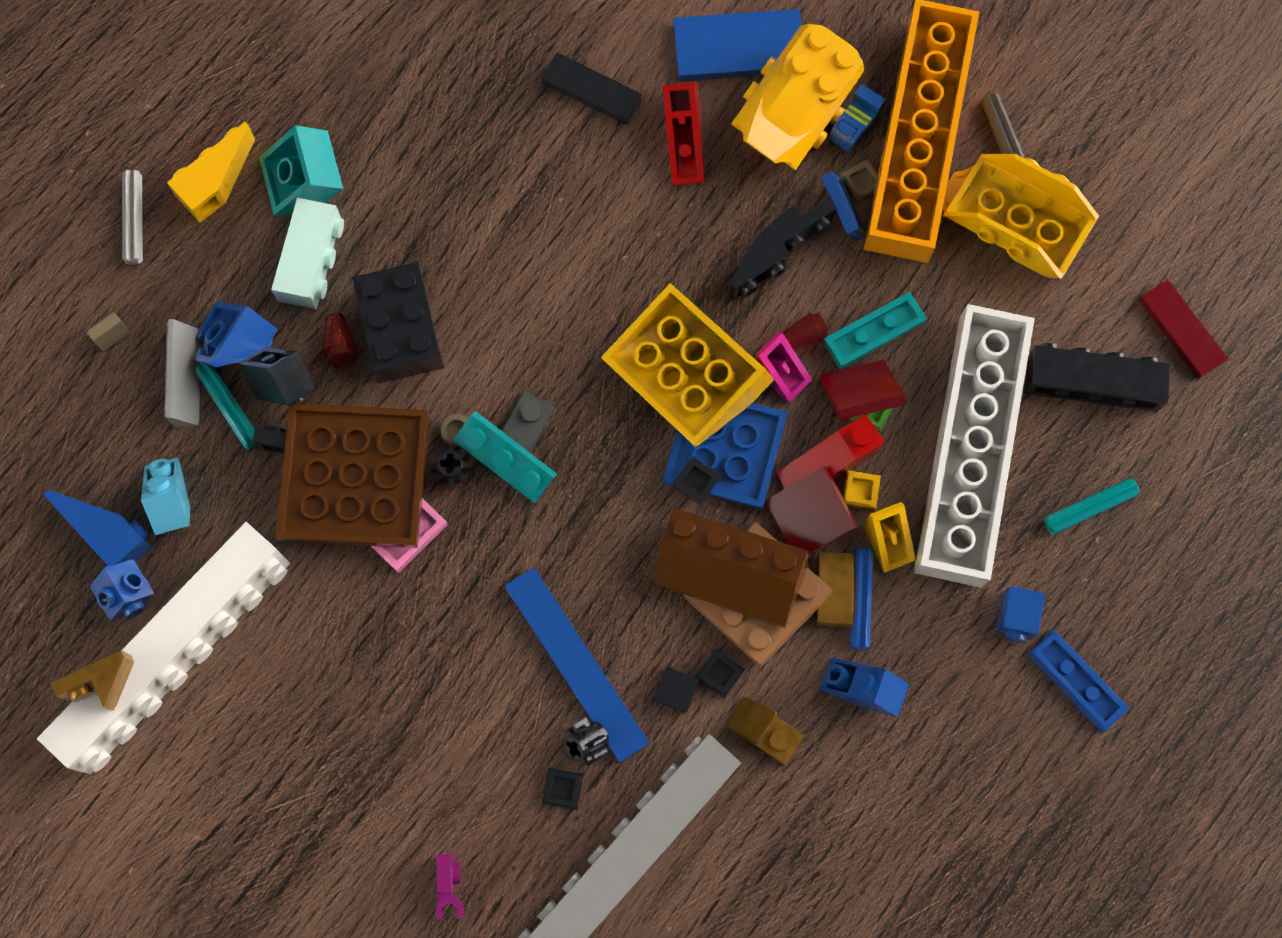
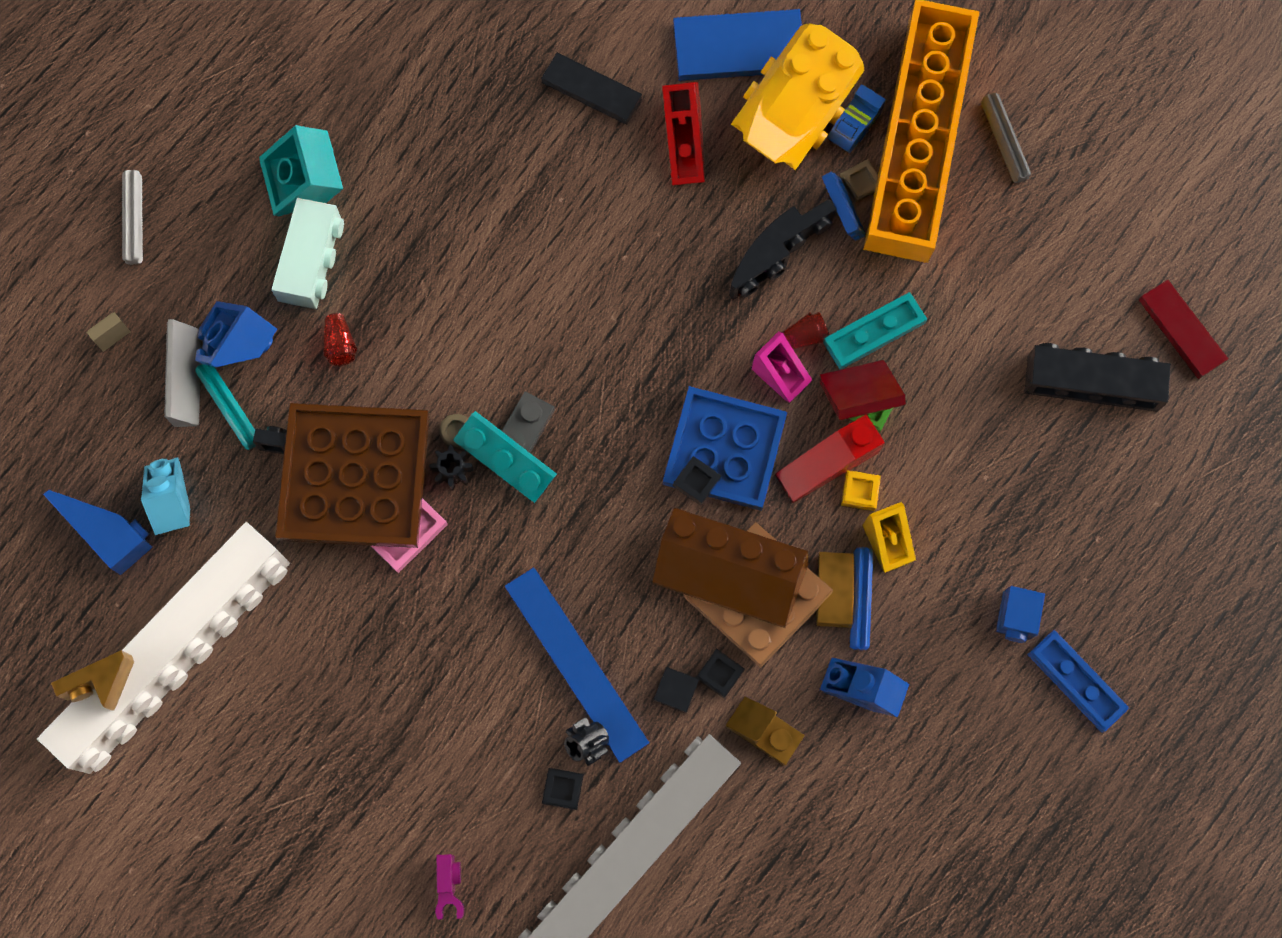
(122, 590): blue brick -> none
(210, 178): yellow slope -> none
(277, 376): black brick -> none
(398, 322): black brick -> none
(687, 366): yellow slope -> none
(812, 512): dark red tile -> none
(974, 446): white brick -> none
(1023, 210): yellow slope -> none
(1091, 506): teal axle -> none

